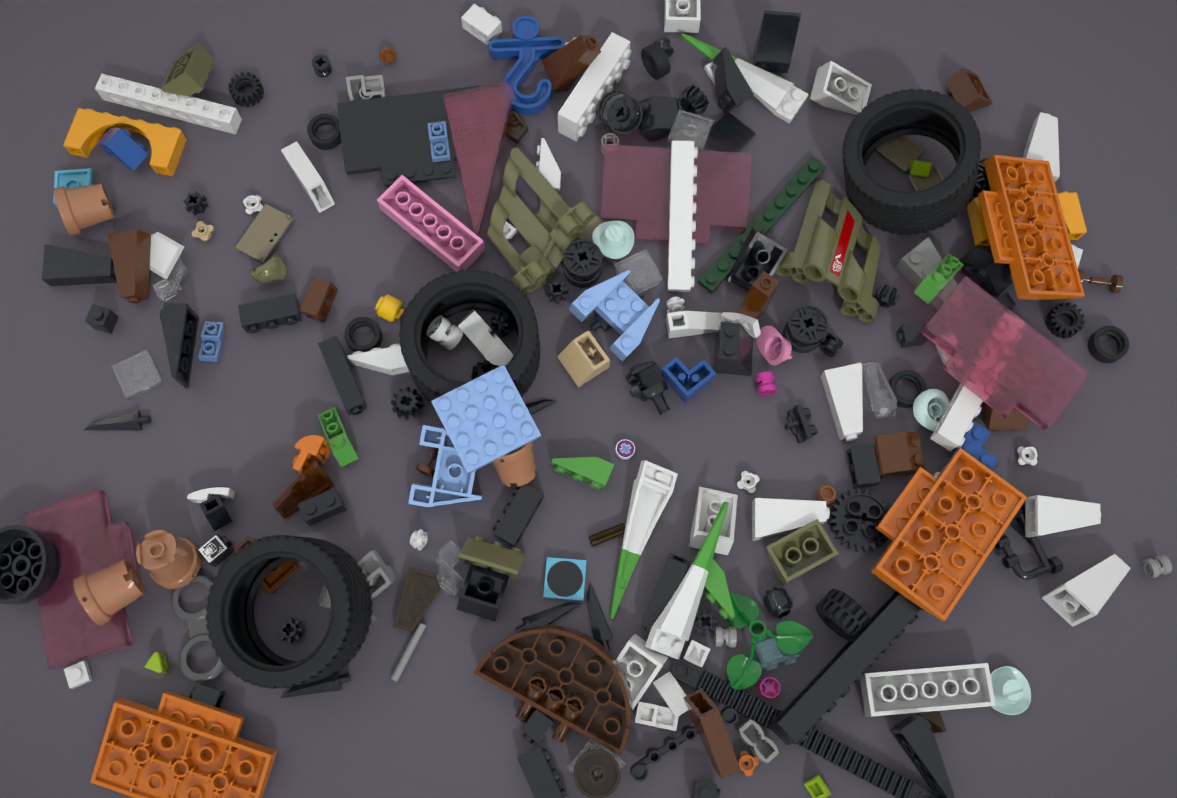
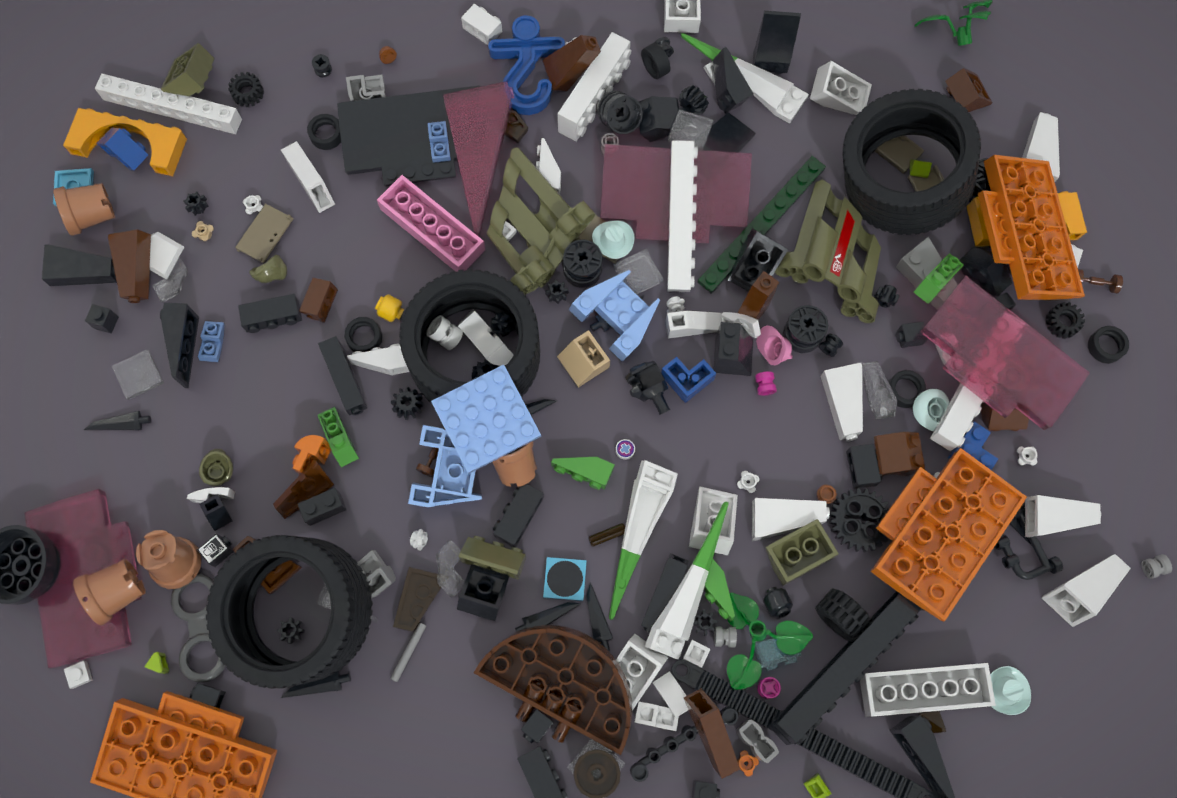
(213, 472): none -> olive hair
(798, 424): black hips -> none
(964, 33): none -> green plant

